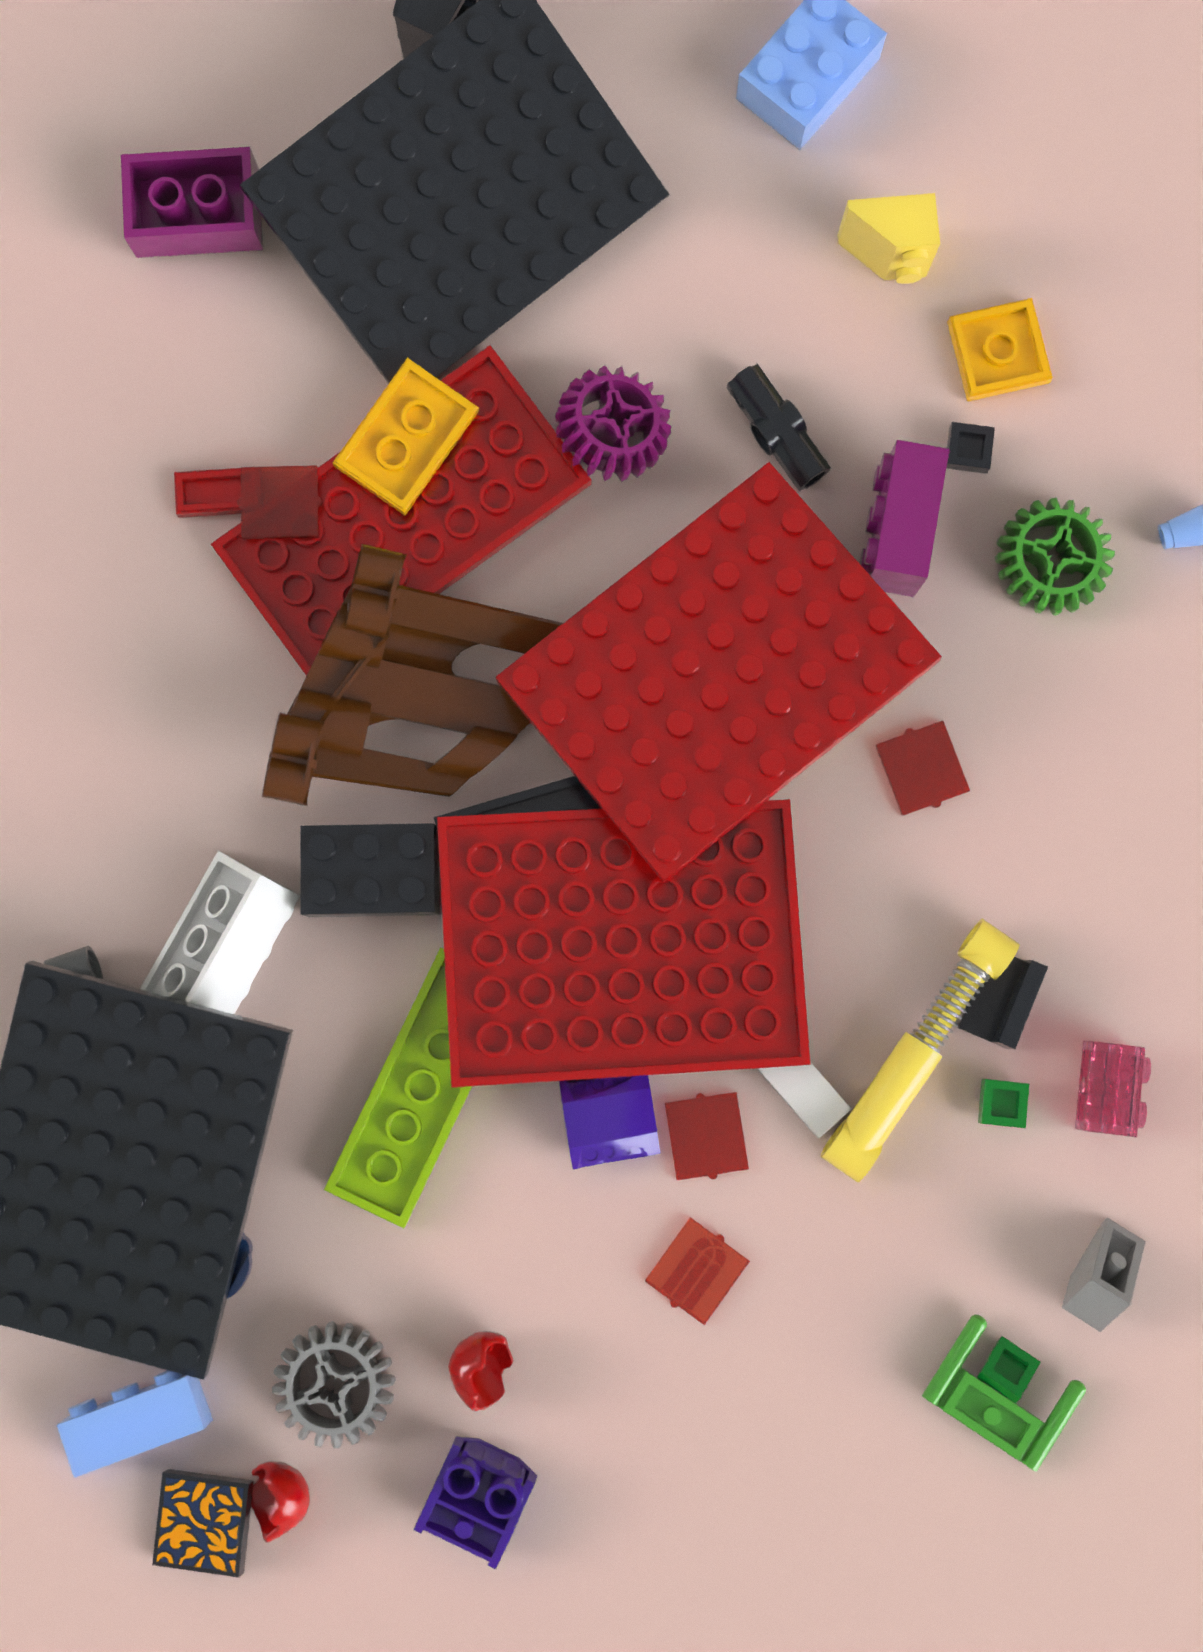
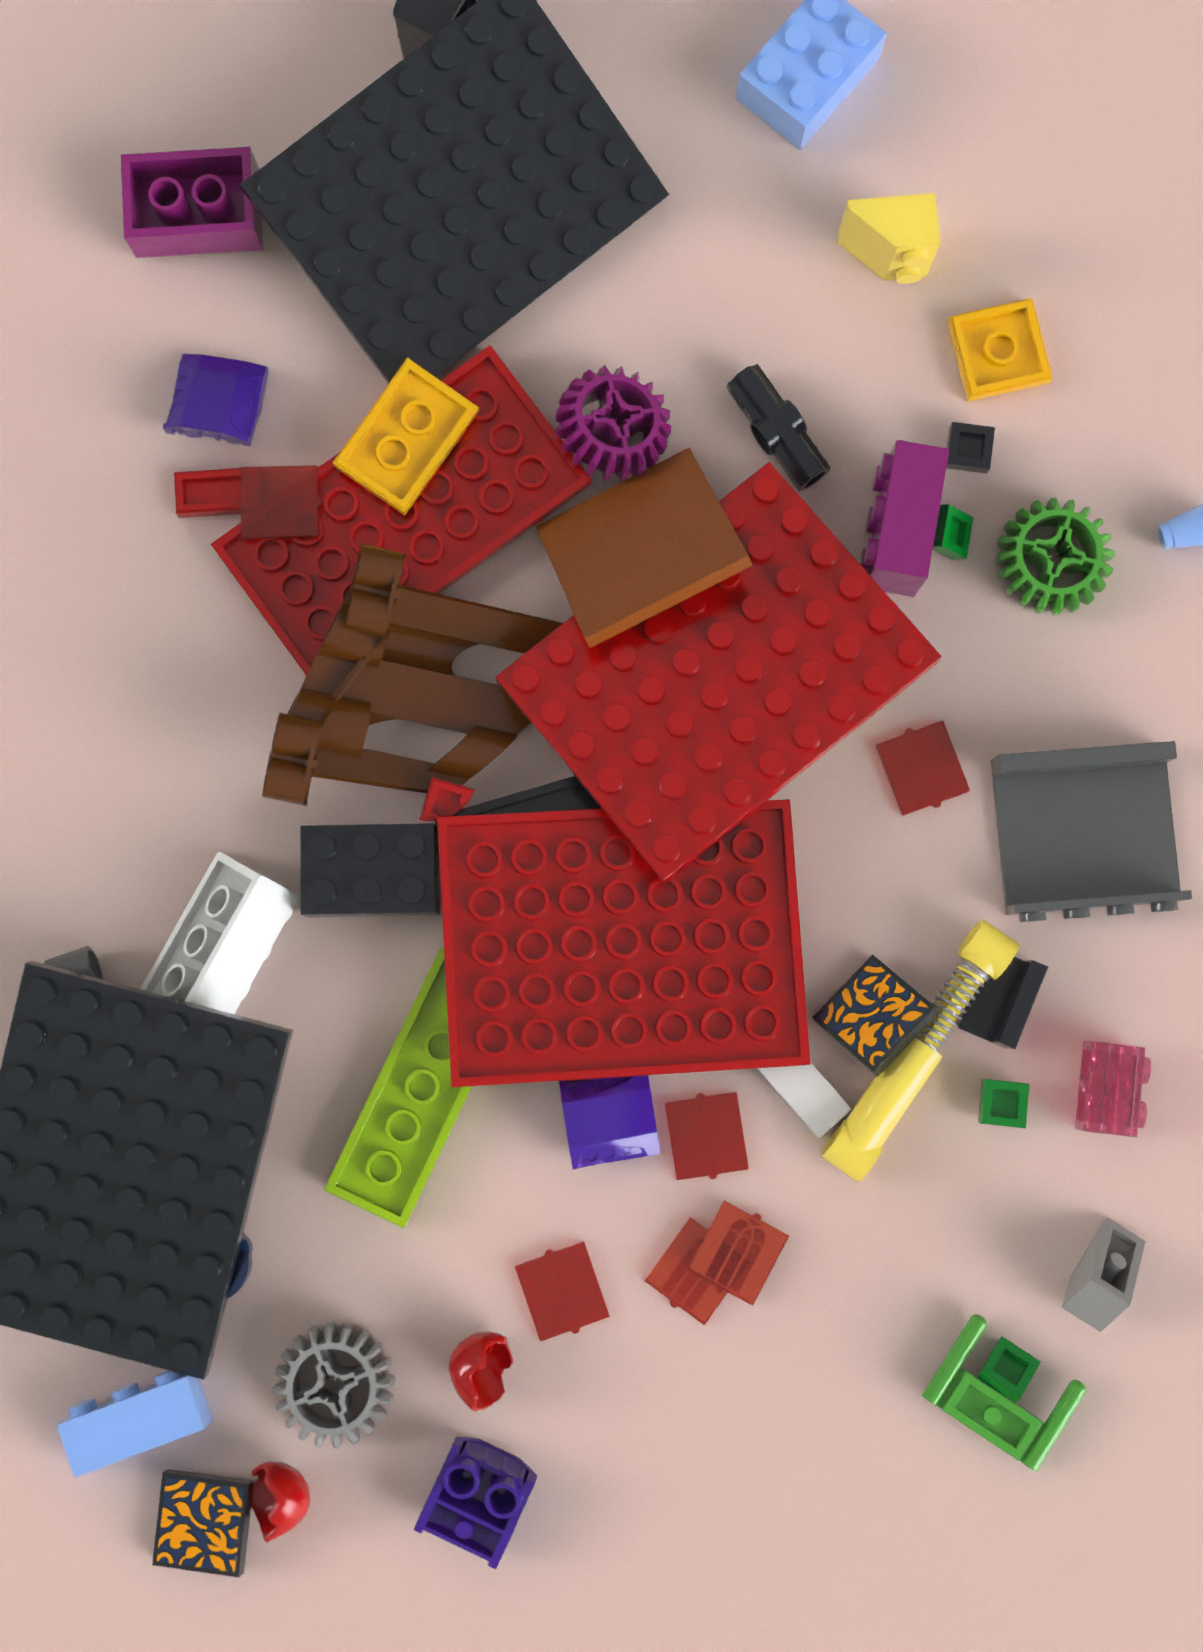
(217, 398): none -> dark purple slope
(444, 799): none -> red tile
(562, 1291): none -> clear red piece
(642, 547): none -> dark orange tile
(738, 1252): none -> clear red piece
(875, 1015): none -> tile
(952, 532): none -> green plate
(1087, 830): none -> dark grey panel

